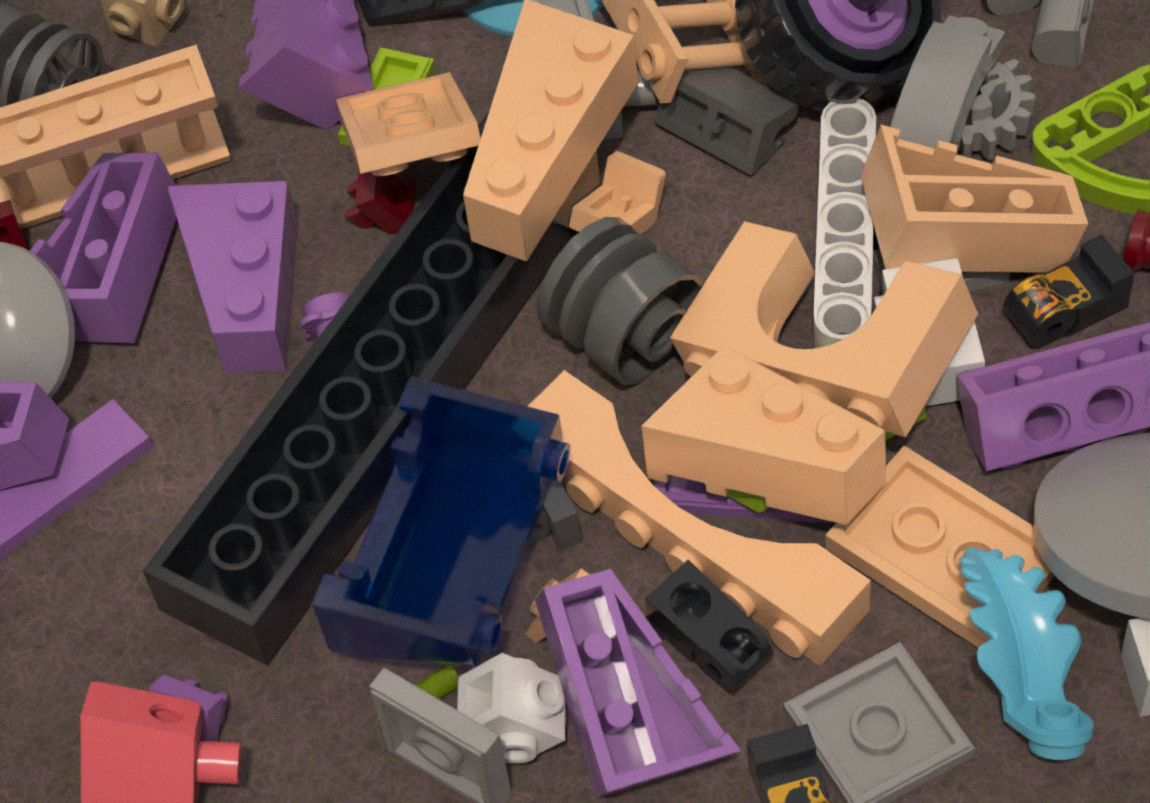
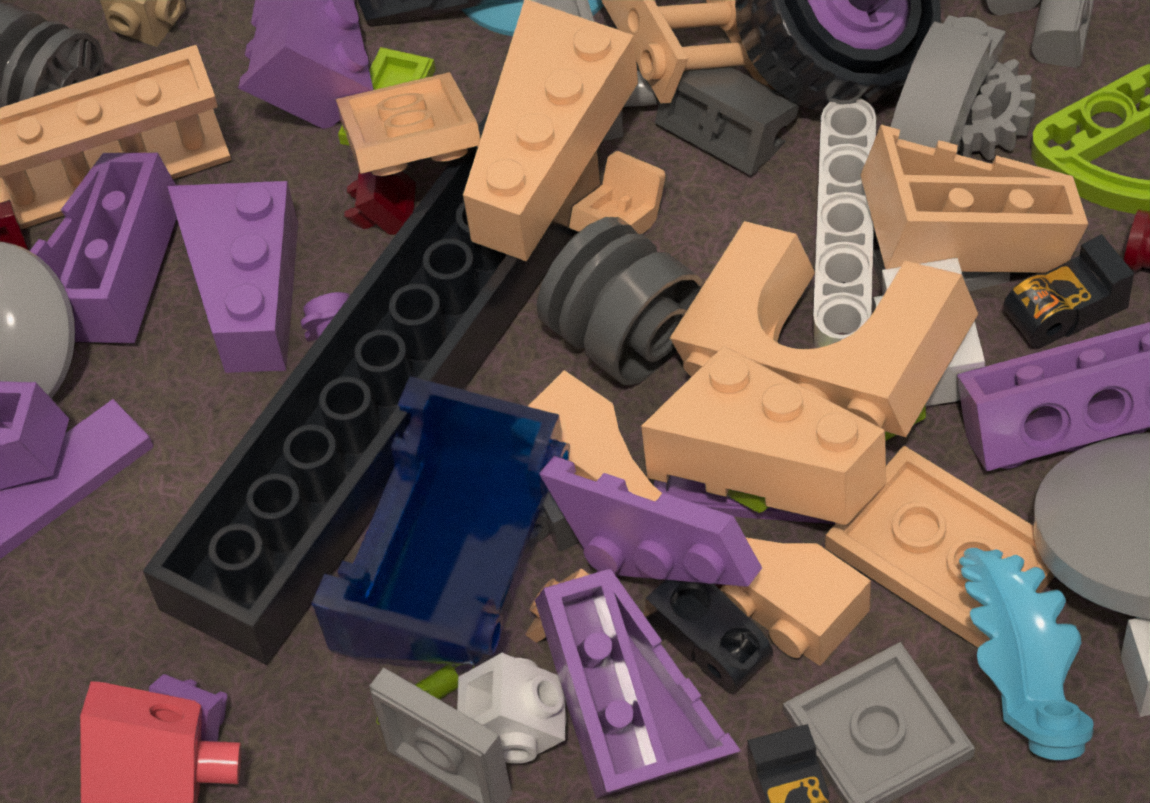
(648, 536): none -> medium lavender wing

